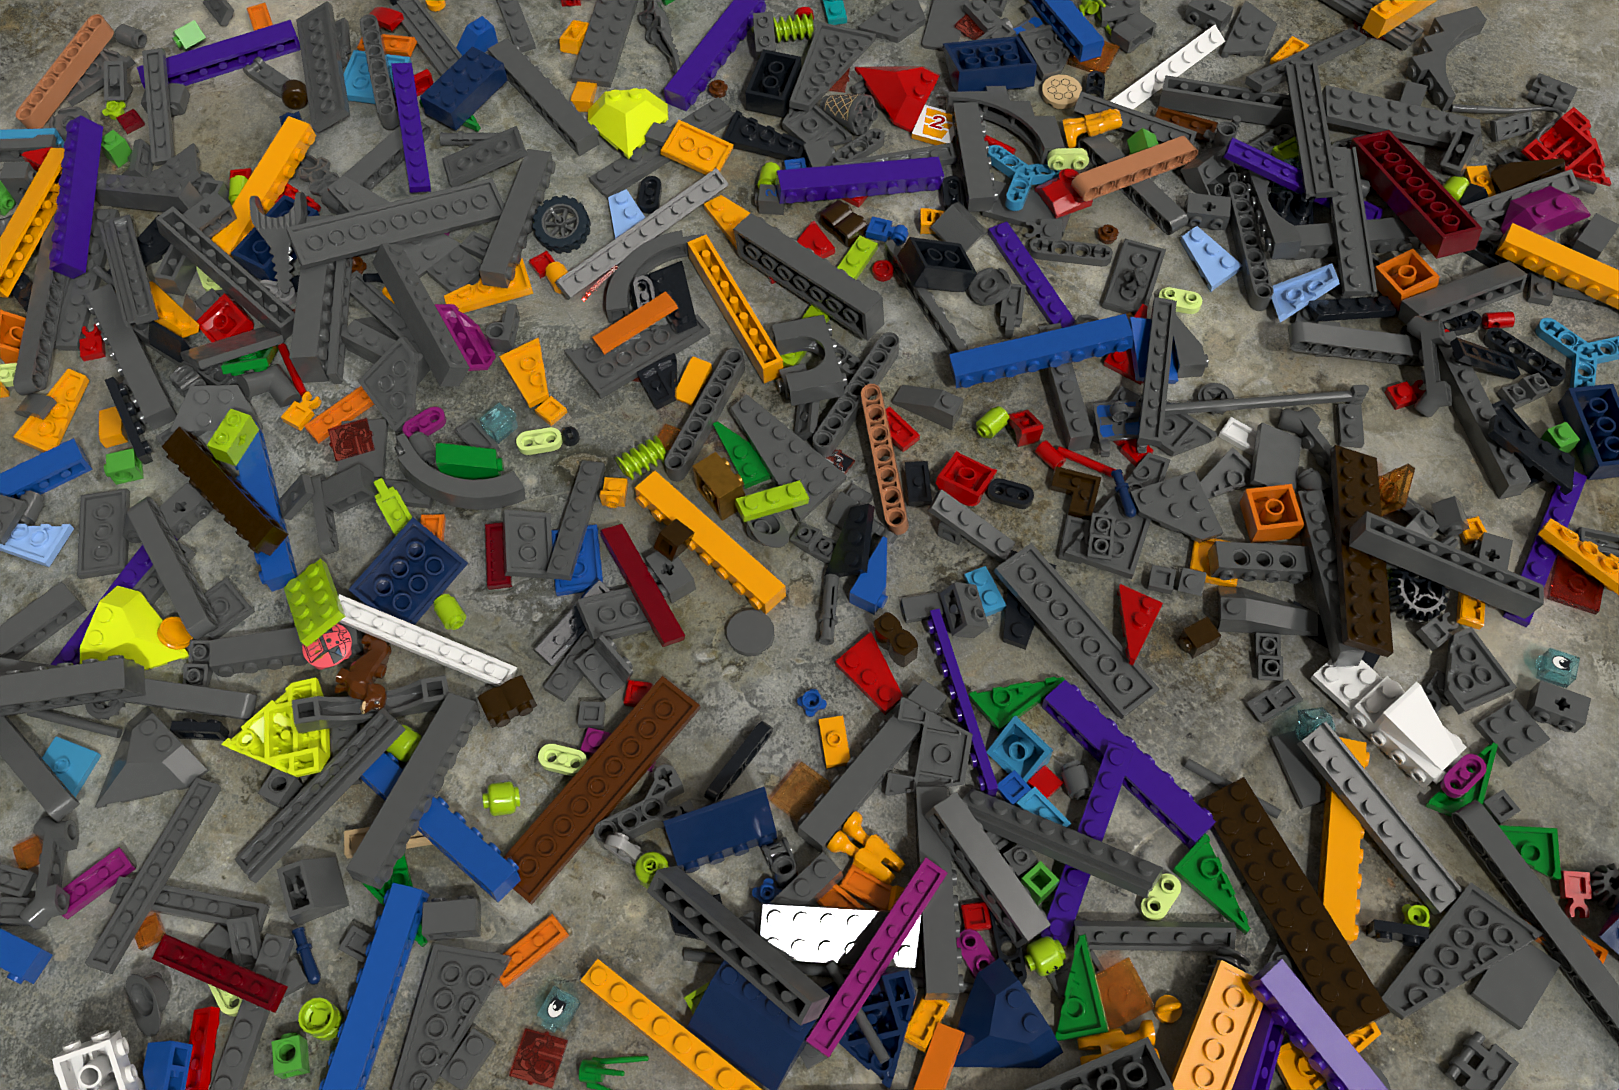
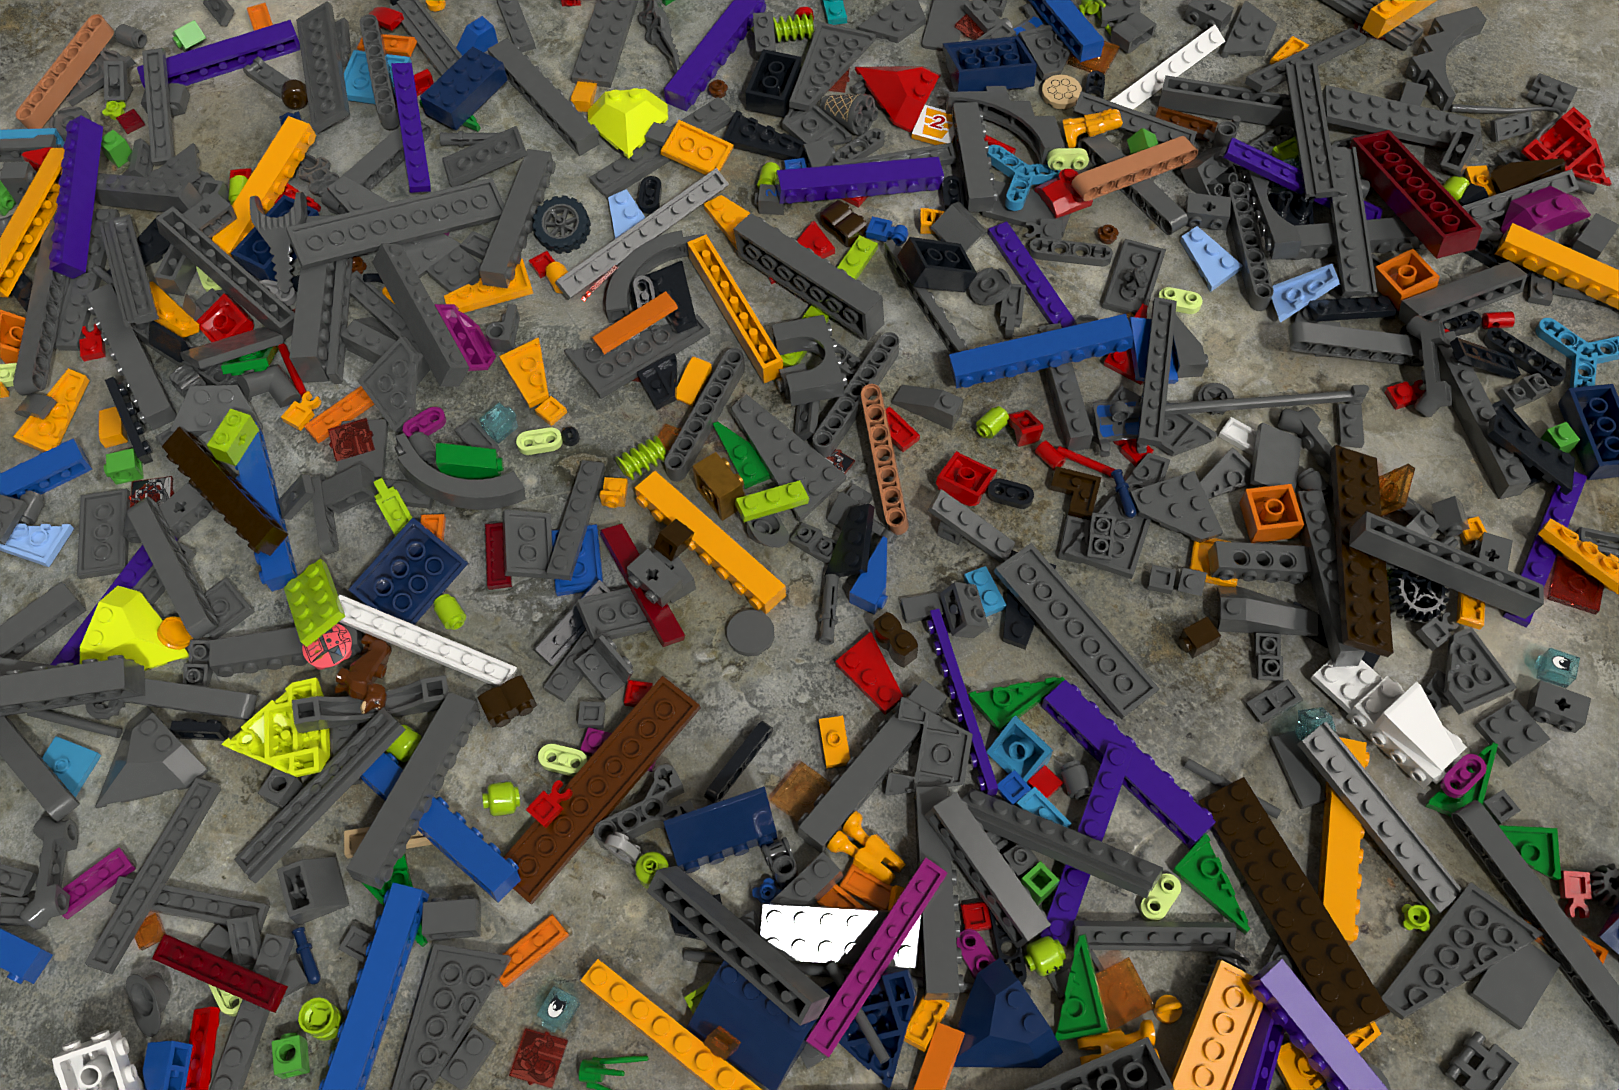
(28, 853): clear orange tile -> none
(158, 489): none -> piece
(546, 807): none -> red plate
(573, 37): light orange slope -> none
(649, 567): none -> dark grey brick
(721, 1043): none -> clear orange plate
(811, 695): blue plate -> none
(882, 270): red tile -> none
(918, 483): black plate -> none
(1138, 617): red wing -> none
(1387, 931): black plate -> none

